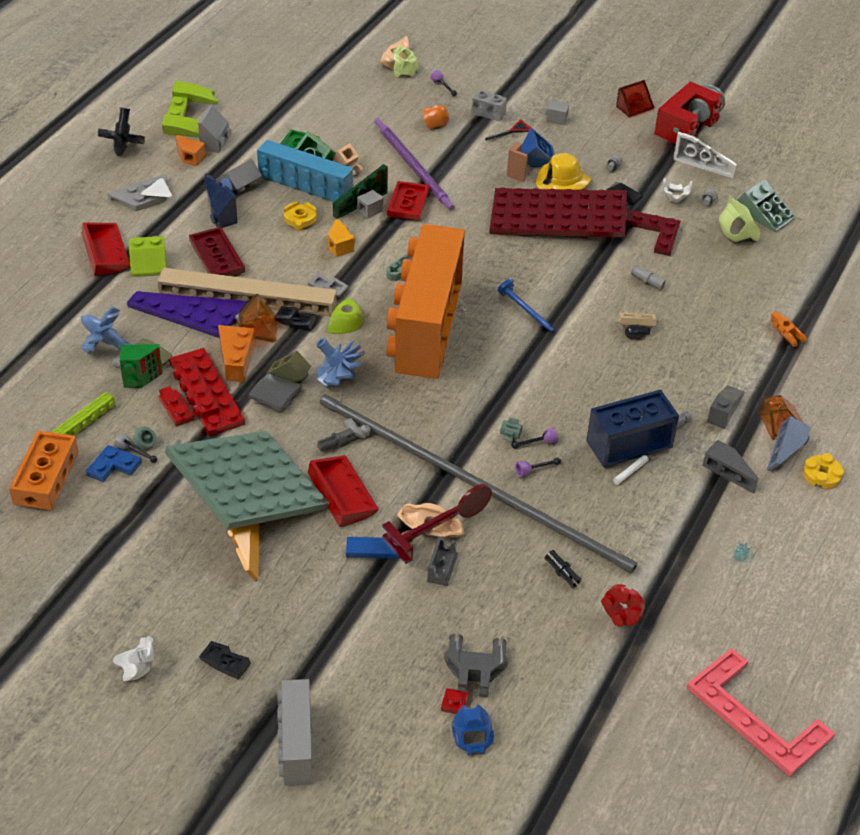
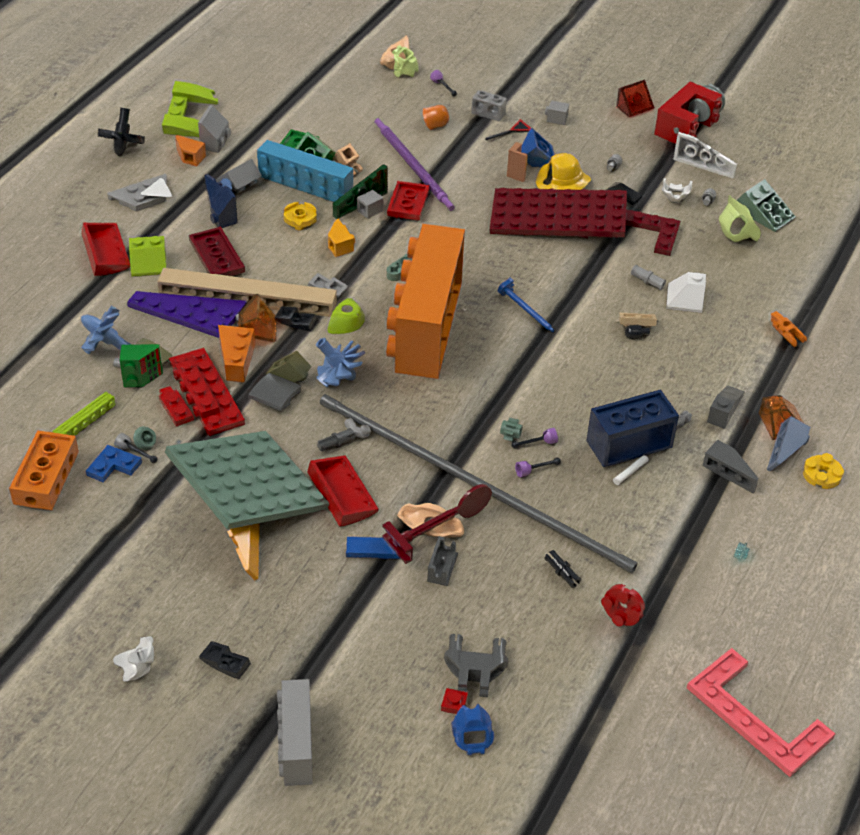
(687, 292): none -> white slope

